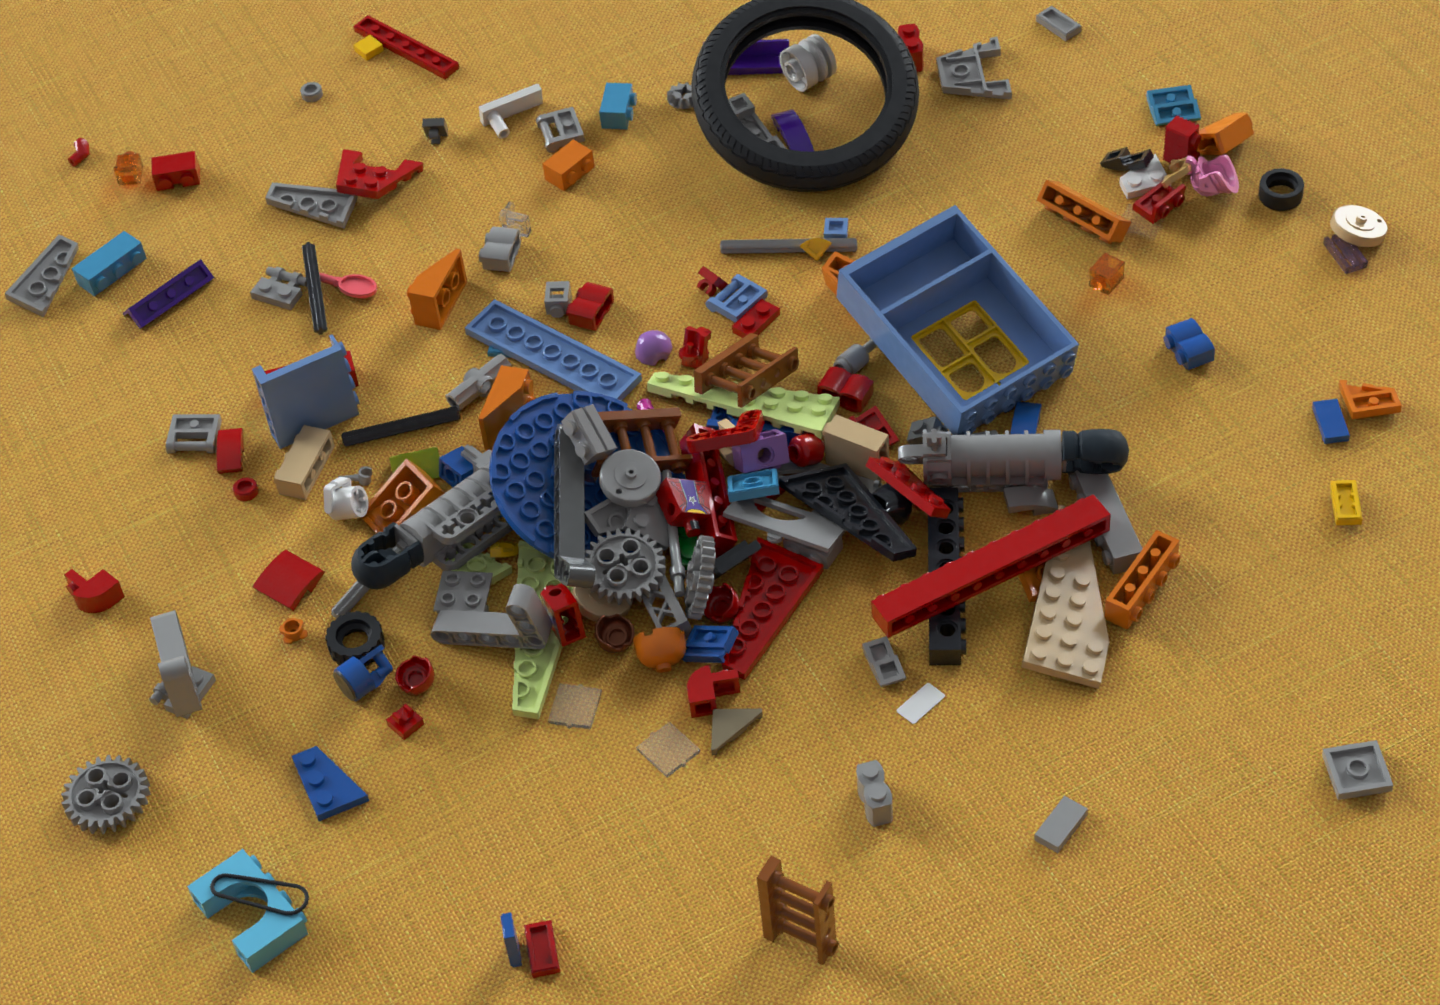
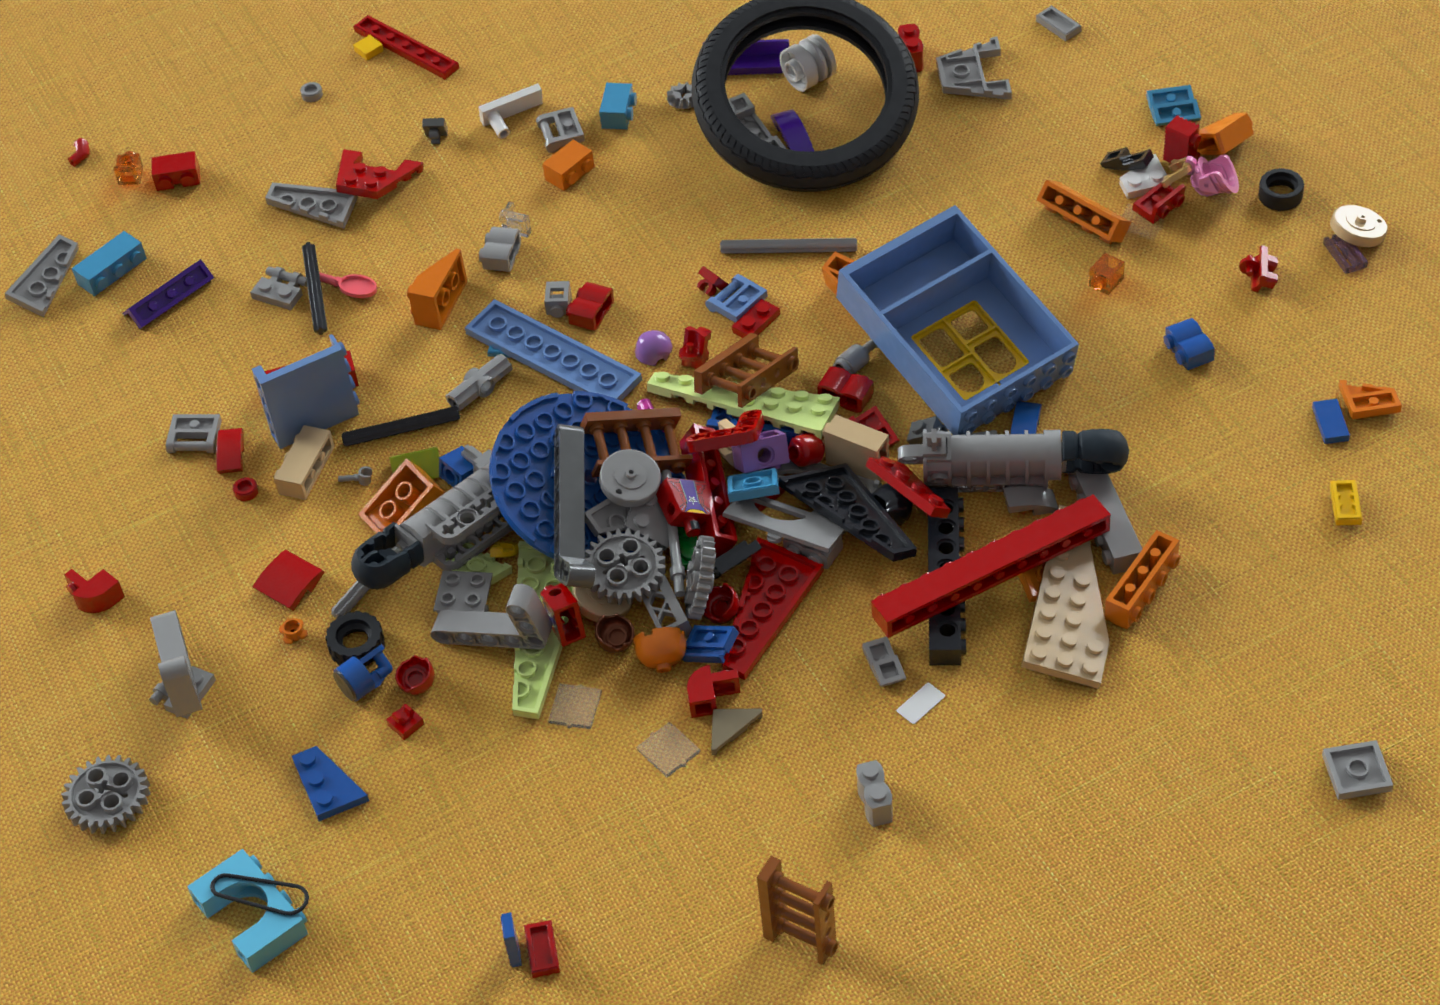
(345, 501): white piece -> none
(508, 393): orange slope -> none
(588, 434): light grey brick -> none
(815, 247): yellow tile -> none
(836, 228): medium blue plate -> none
(1061, 824): light grey tile -> none
(1260, 269): none -> red hips

